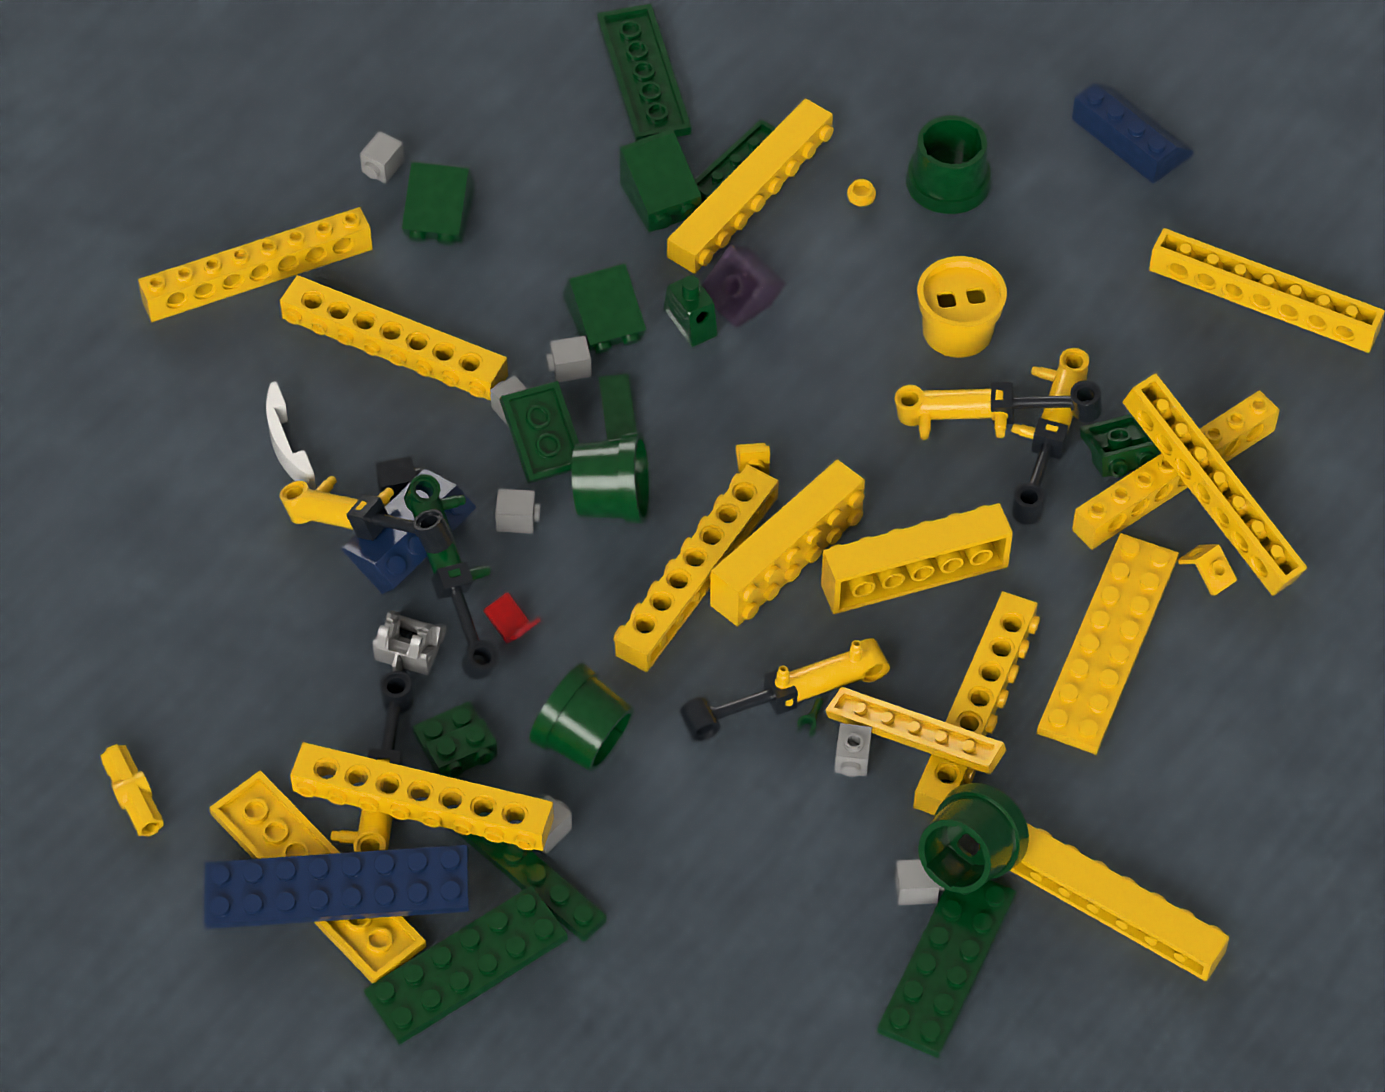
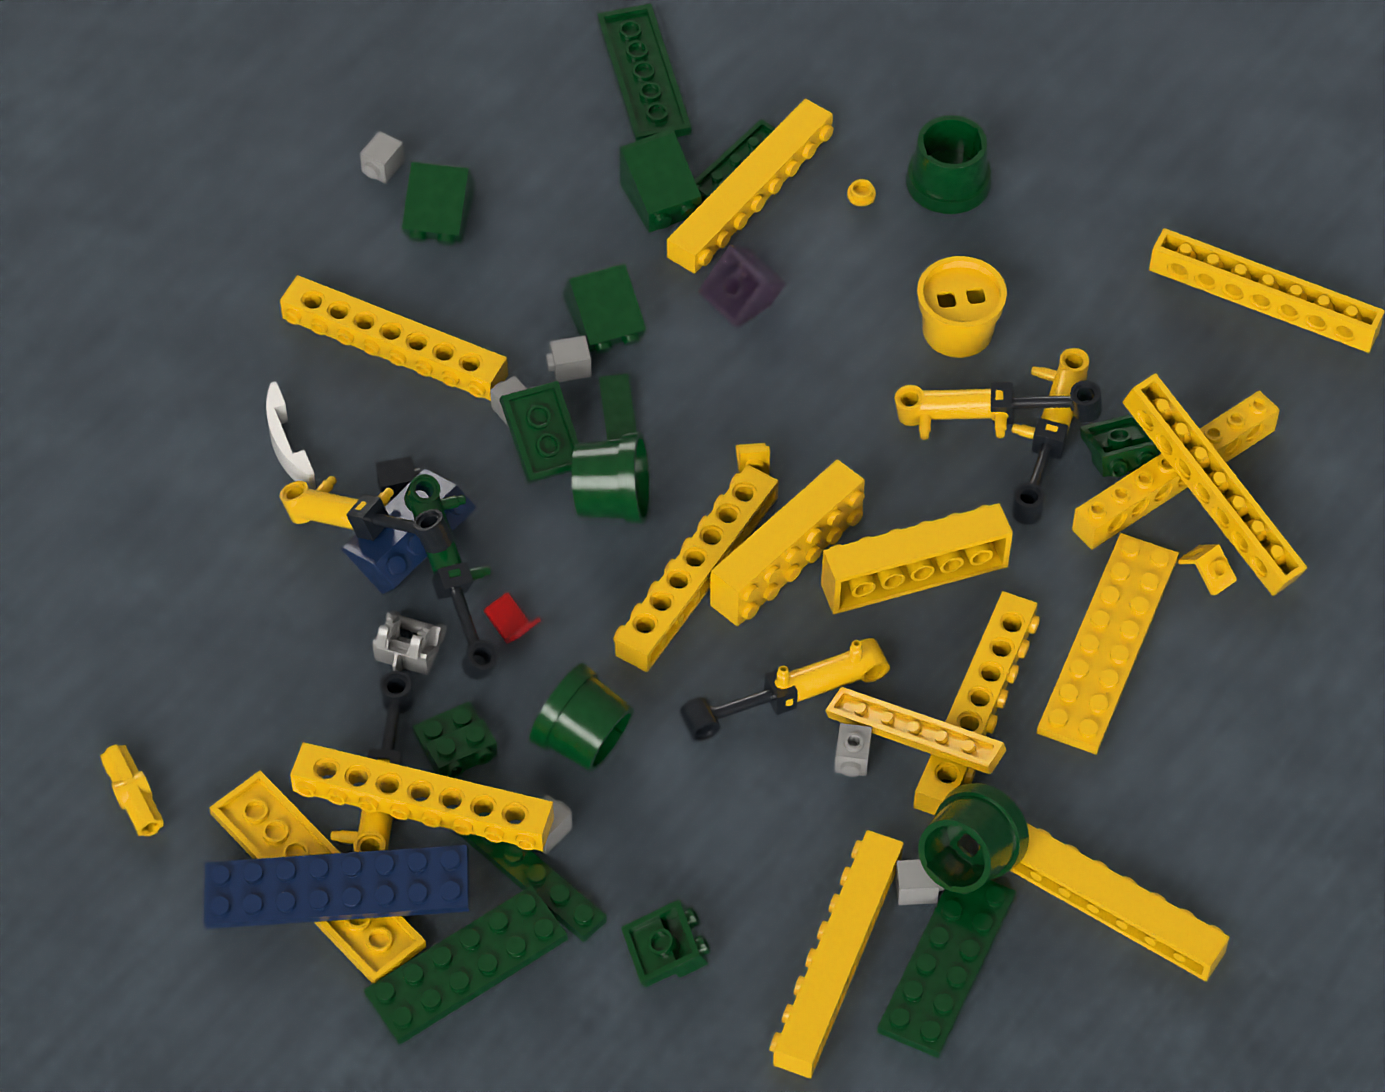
(255, 264): yellow brick -> none
(516, 511): light grey brick -> none
(666, 943): none -> dark green plate
(687, 301): dark green torso -> none
(810, 719): dark green hand -> none
(837, 954): none -> yellow brick
(1128, 132): dark blue slope -> none

